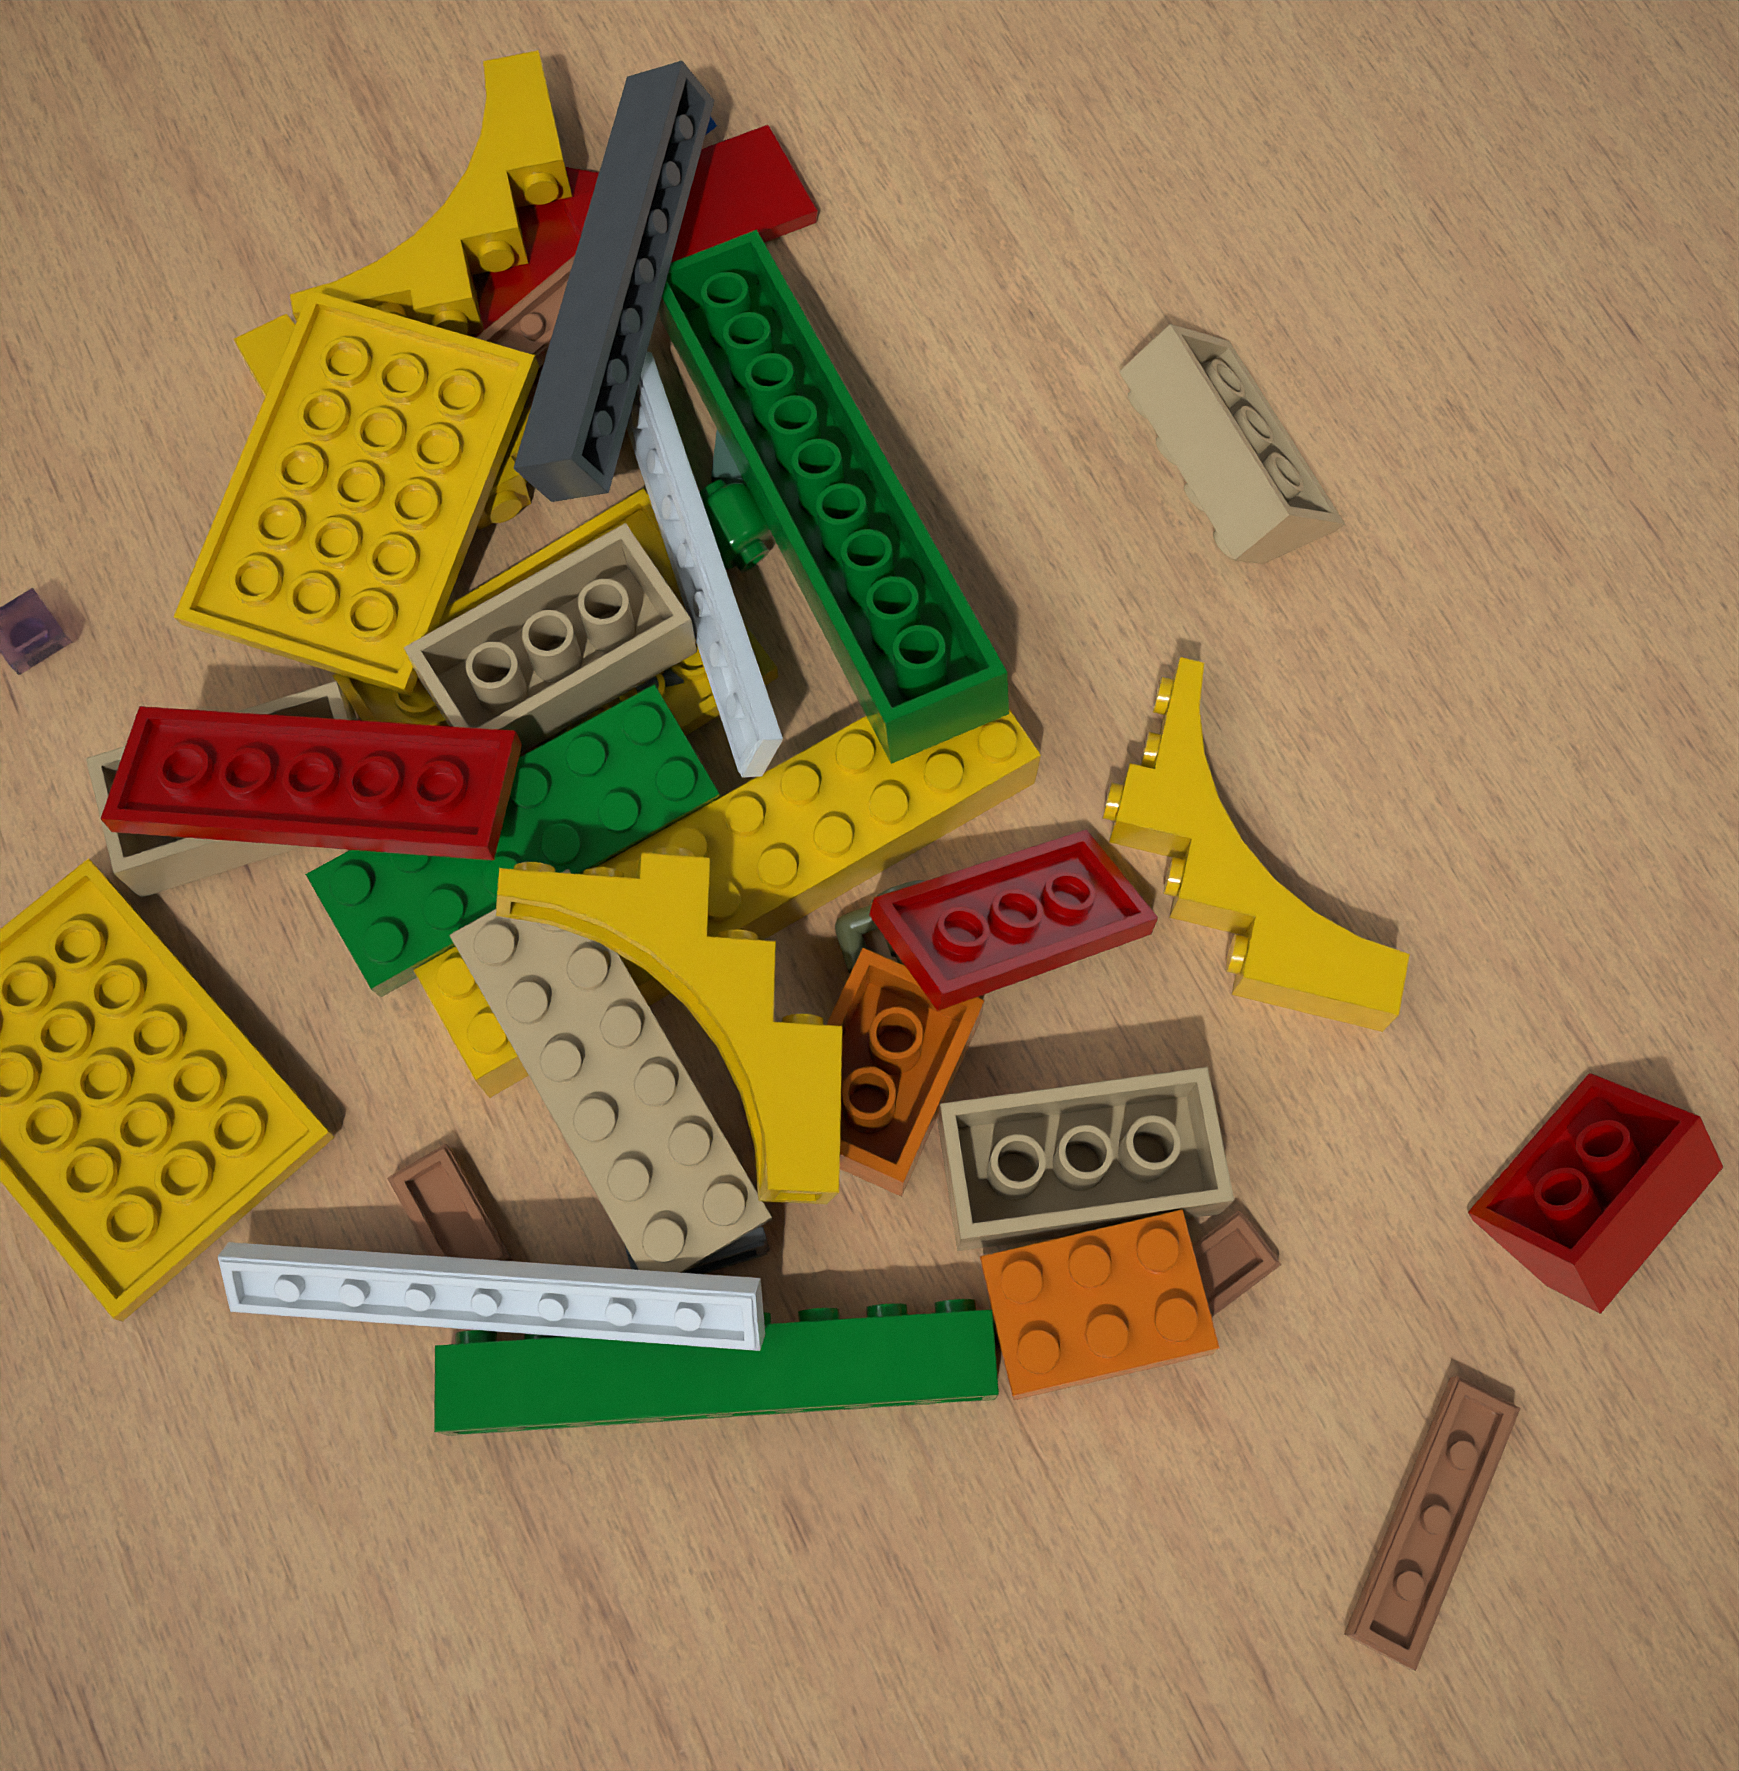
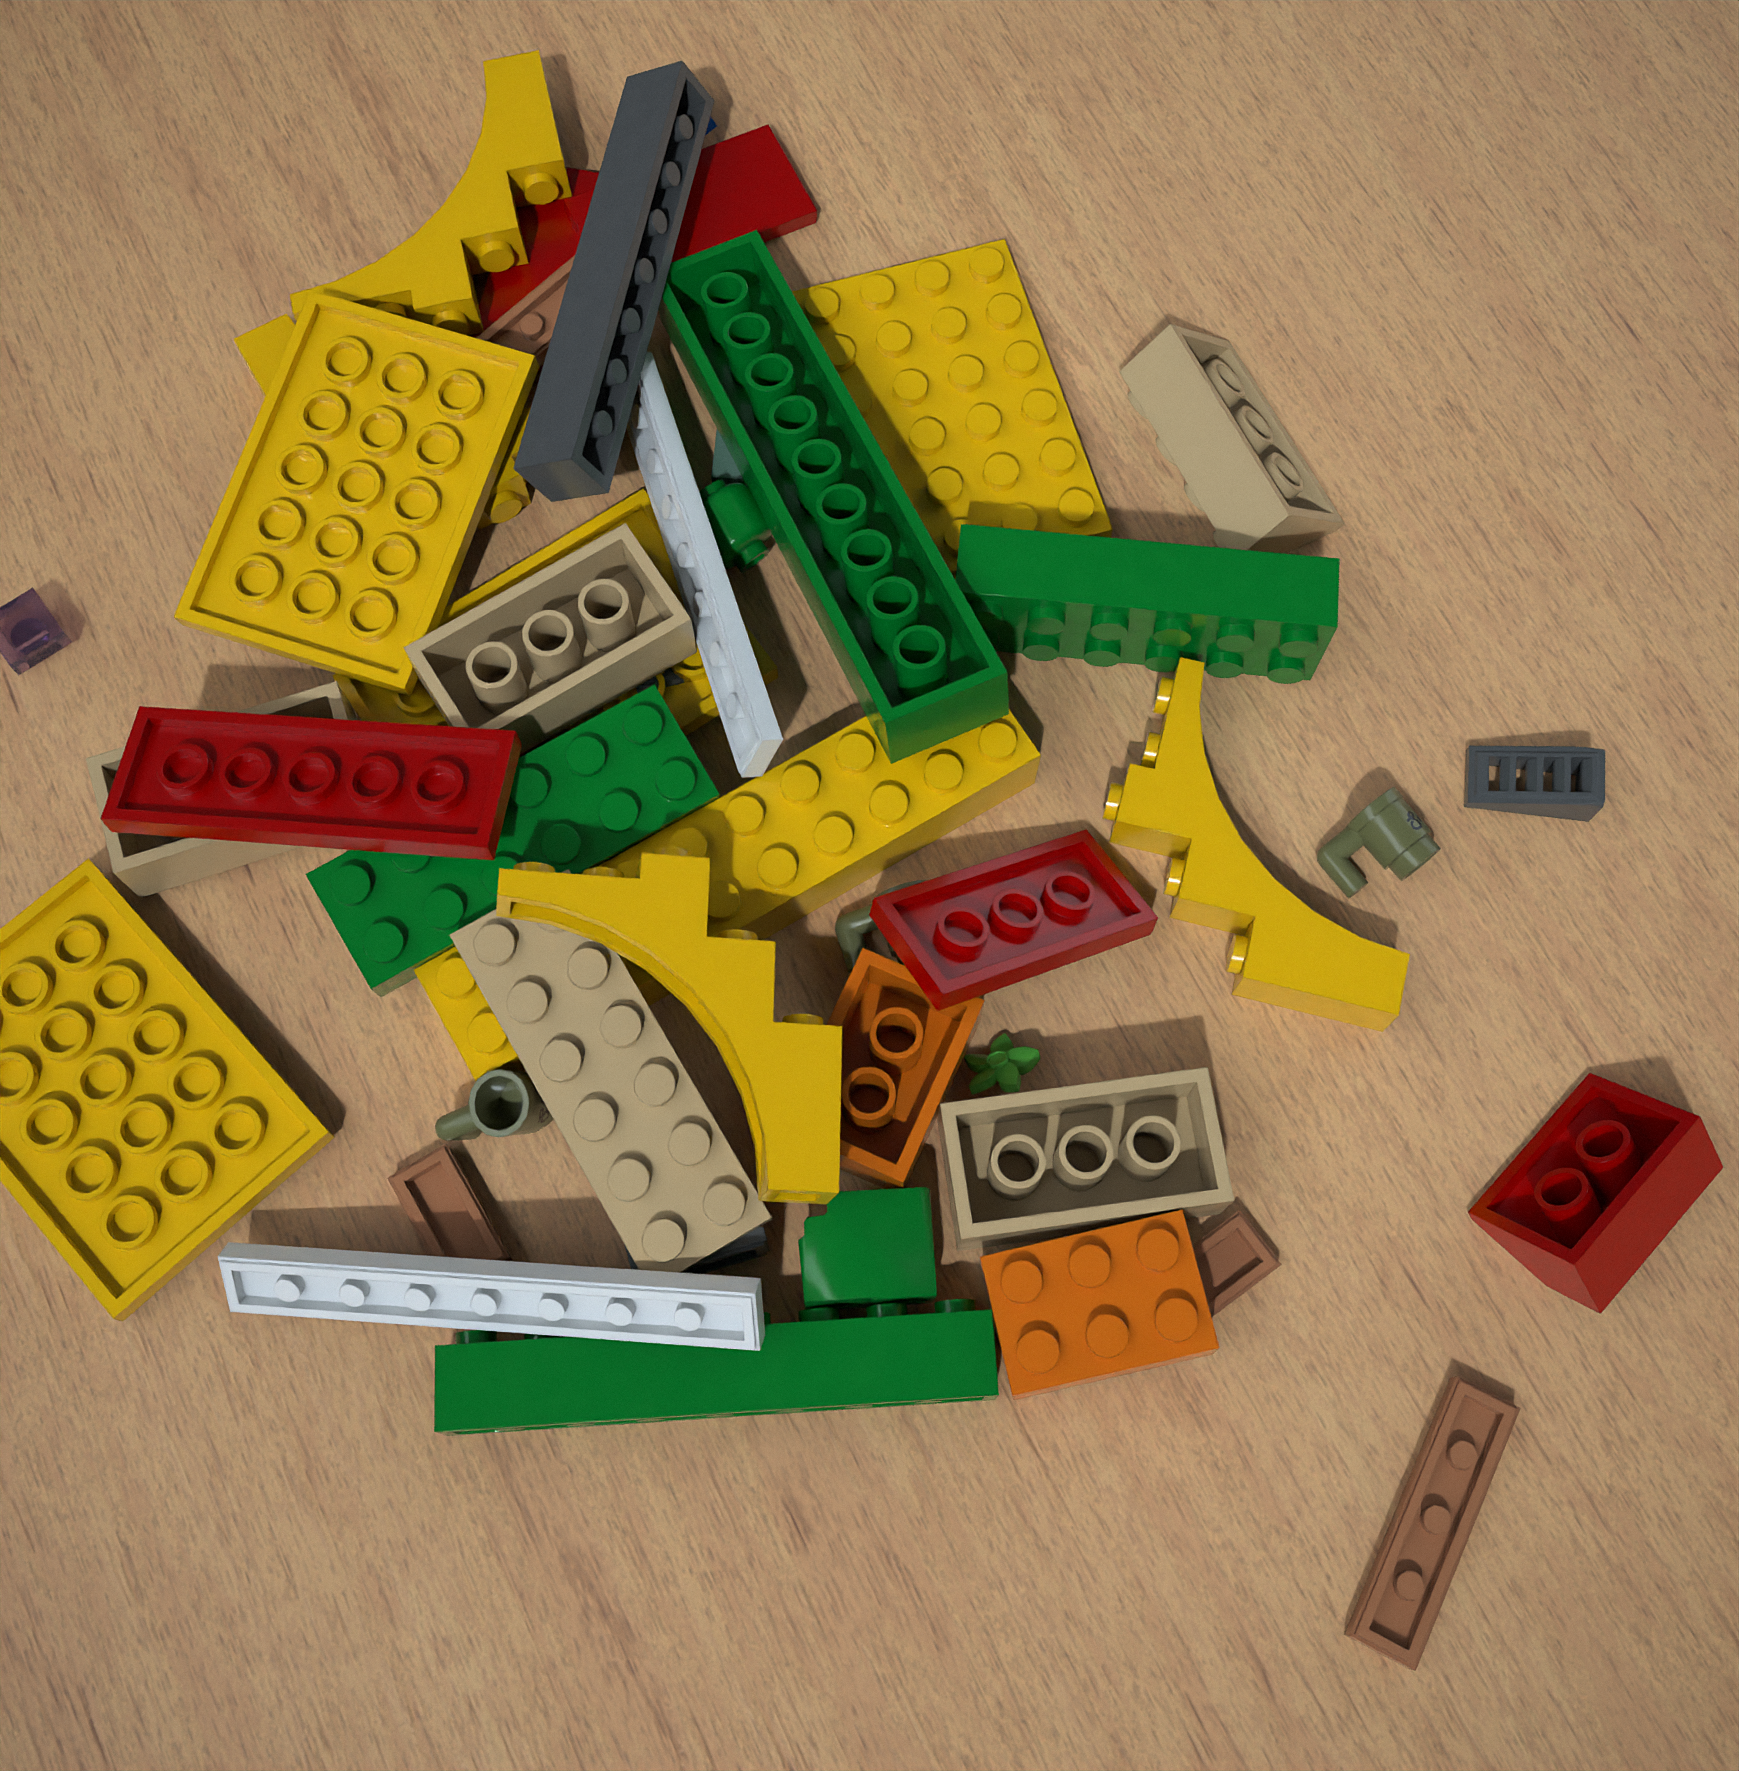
(499, 1106): none -> olive piece
(870, 1250): none -> green piece
(960, 394): none -> yellow plate
(1002, 1064): none -> bright green plant
(1149, 602): none -> green brick
(1389, 833): none -> olive piece
(1561, 761): none -> dark grey slope

